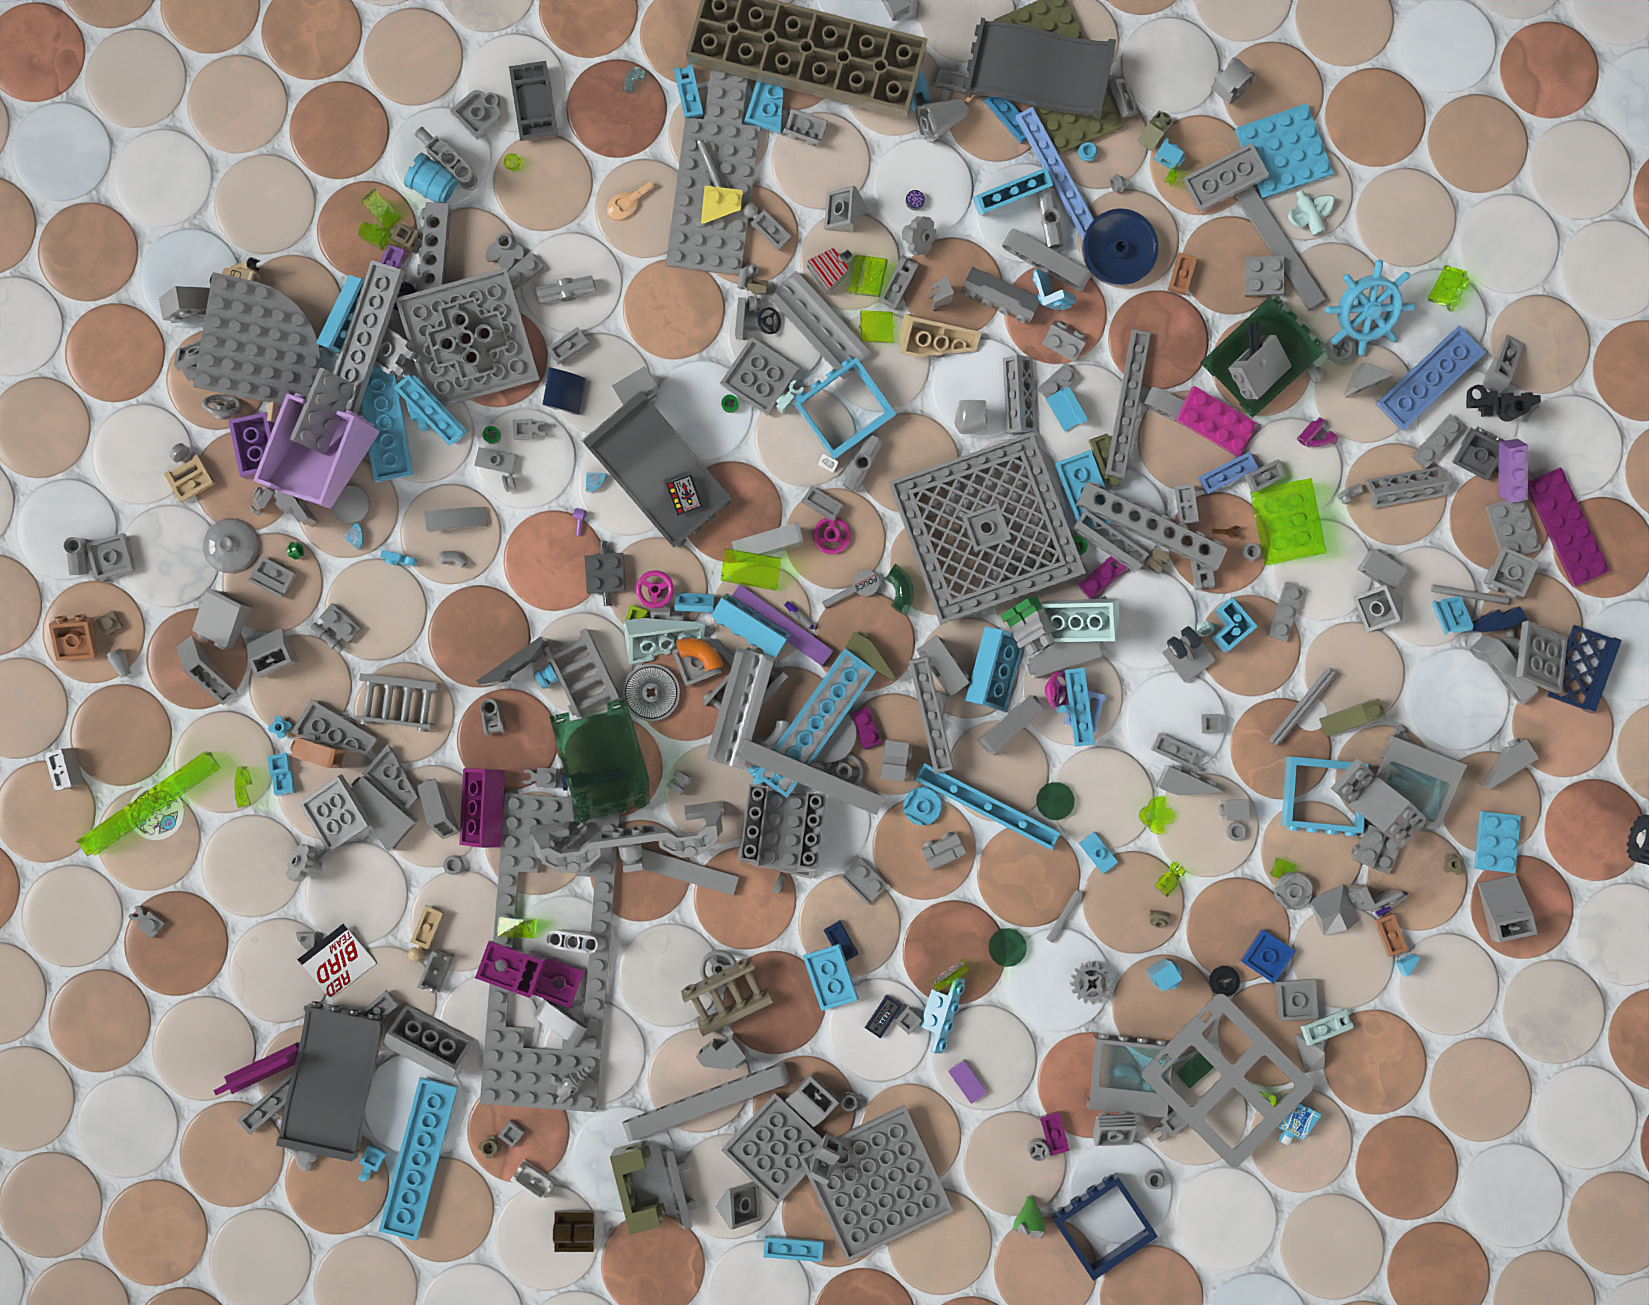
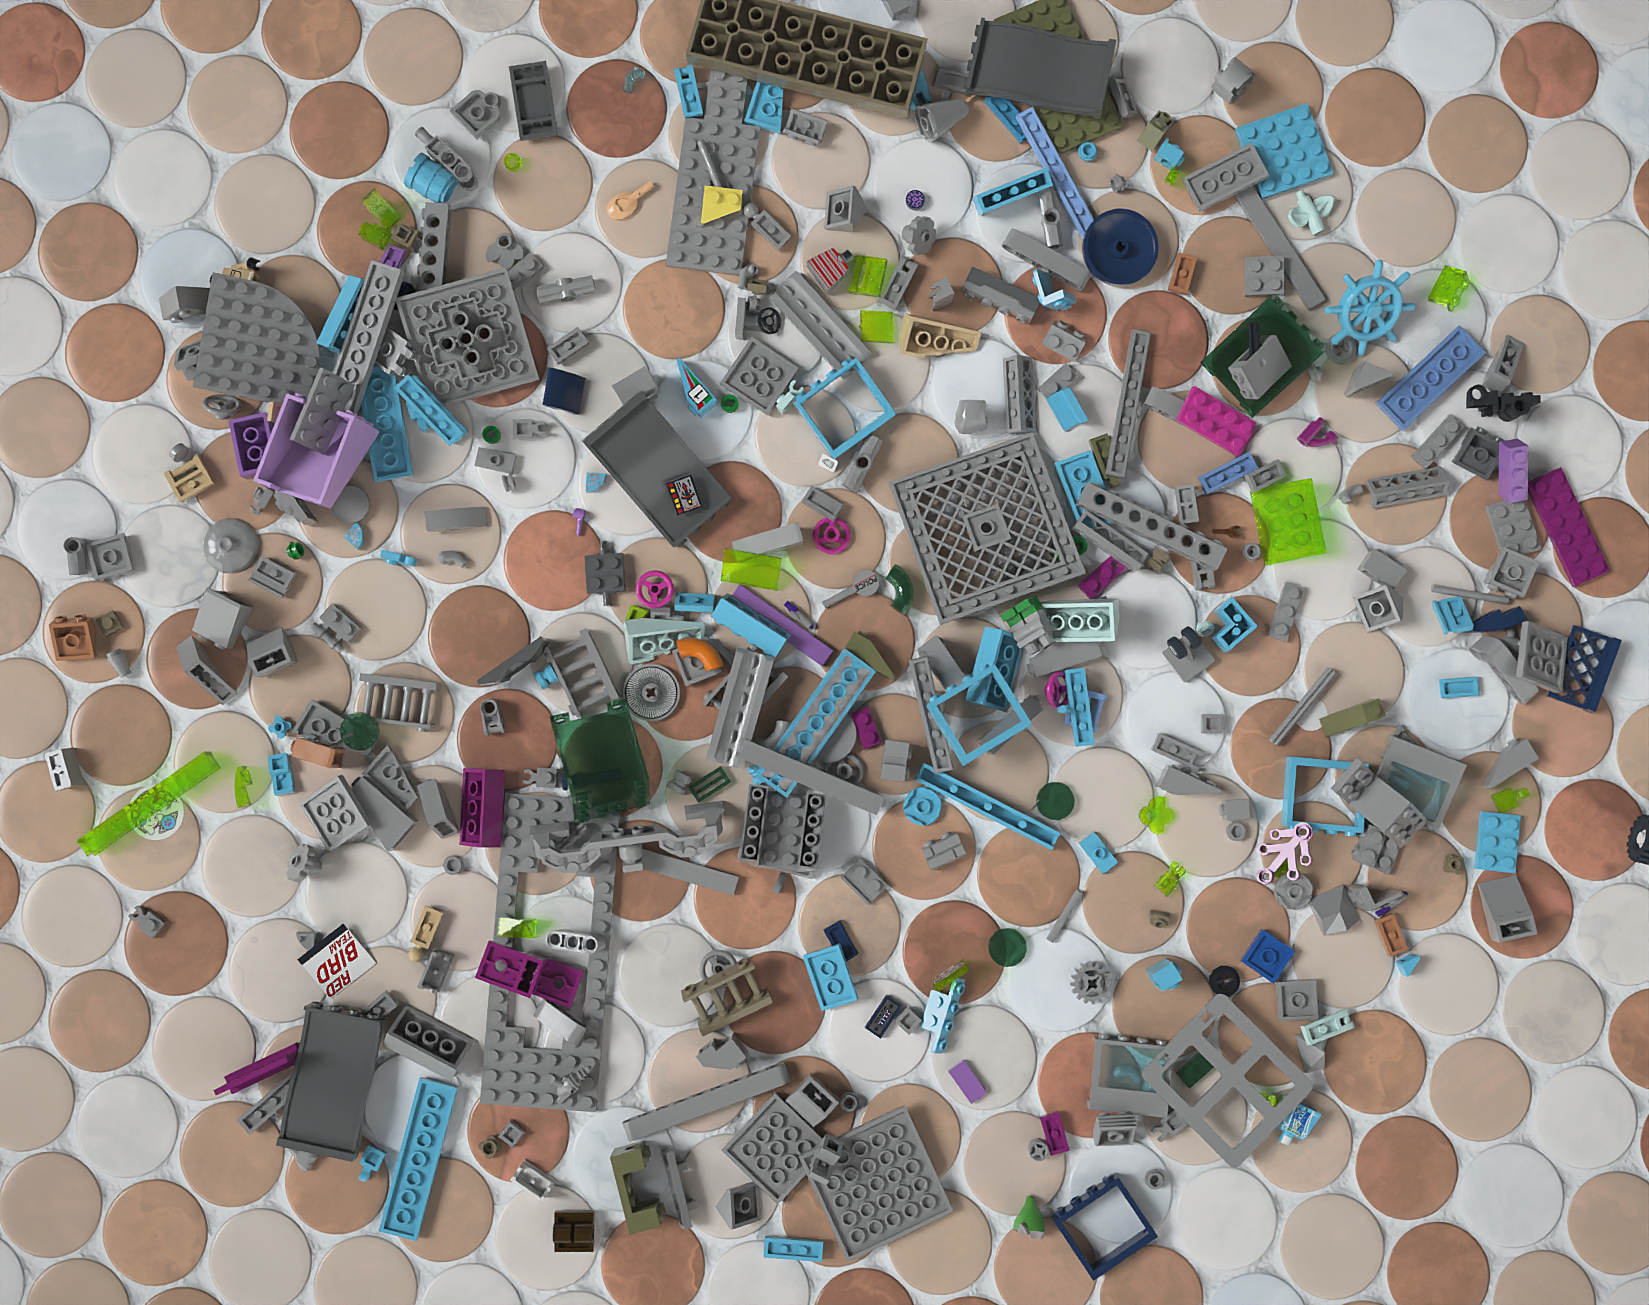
(359, 731): none -> clear green tile
(697, 395): none -> slope
(723, 775): none -> clear green tile
(953, 690): none -> medium azure window
(1287, 851): none -> plant
(1459, 687): none -> medium azure tile
(1506, 799): none -> clear neon green plate

